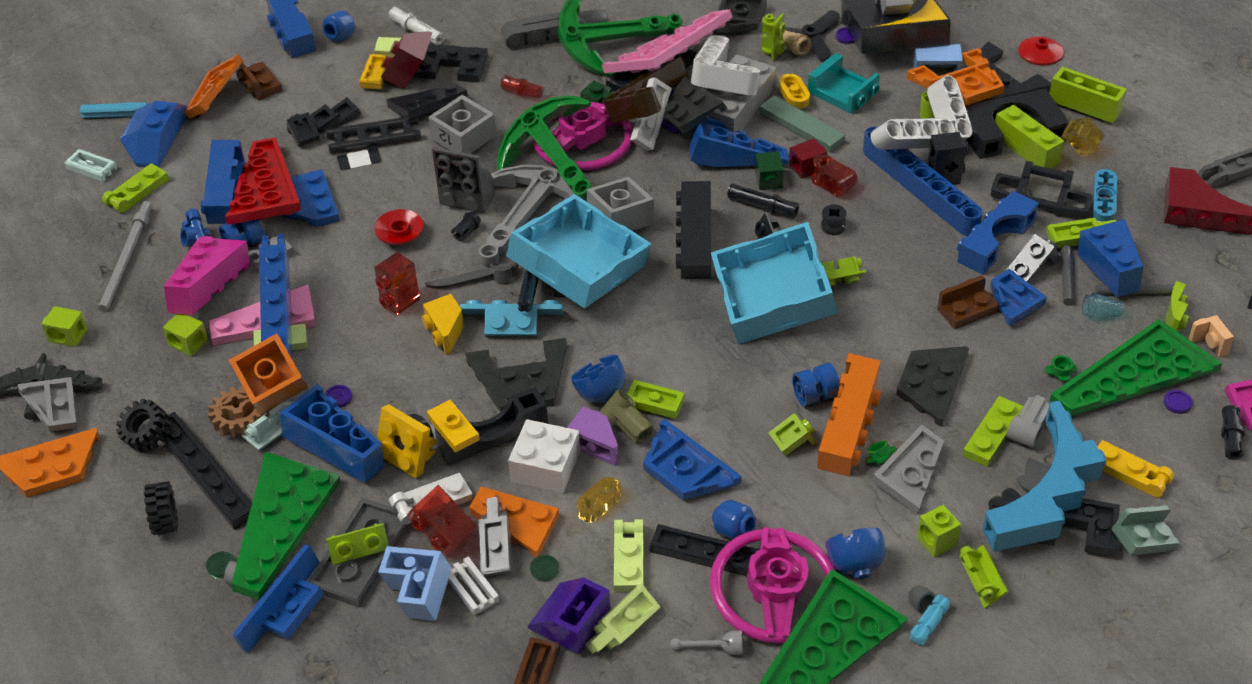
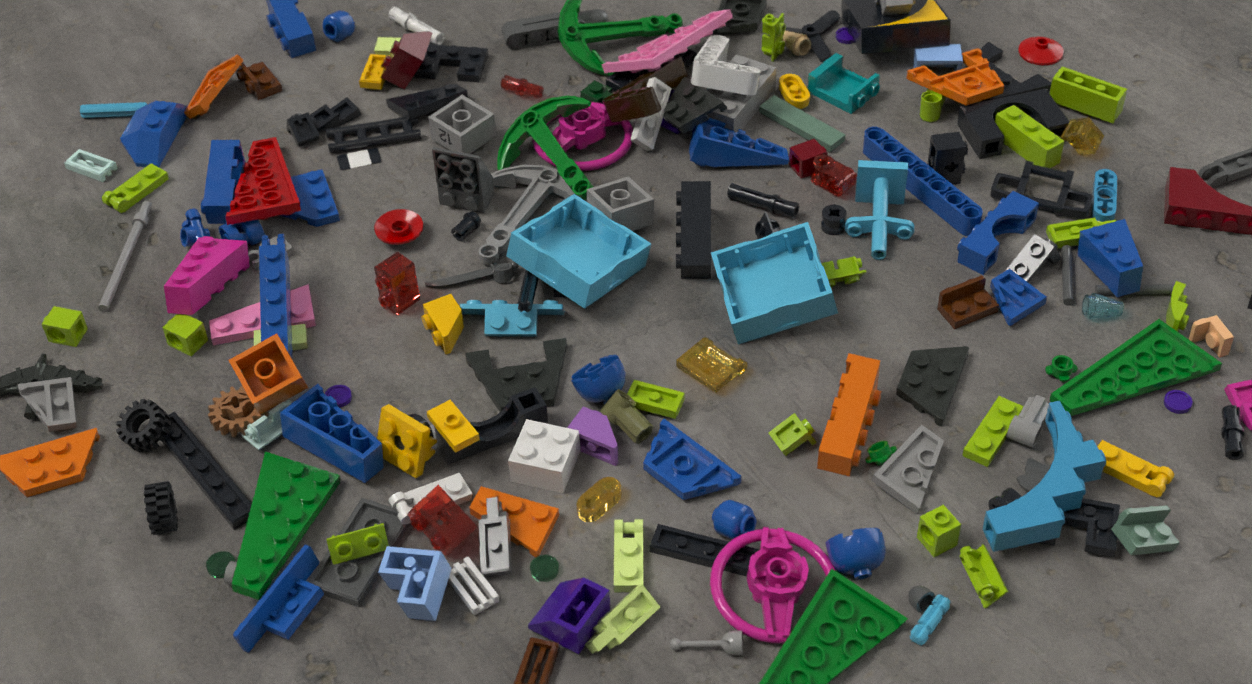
(706, 368): none -> clear yellow plate
(769, 170): dark green brick -> none
(812, 385): blue wheel -> none
(882, 185): none -> medium azure piece
(916, 133): white beam -> none

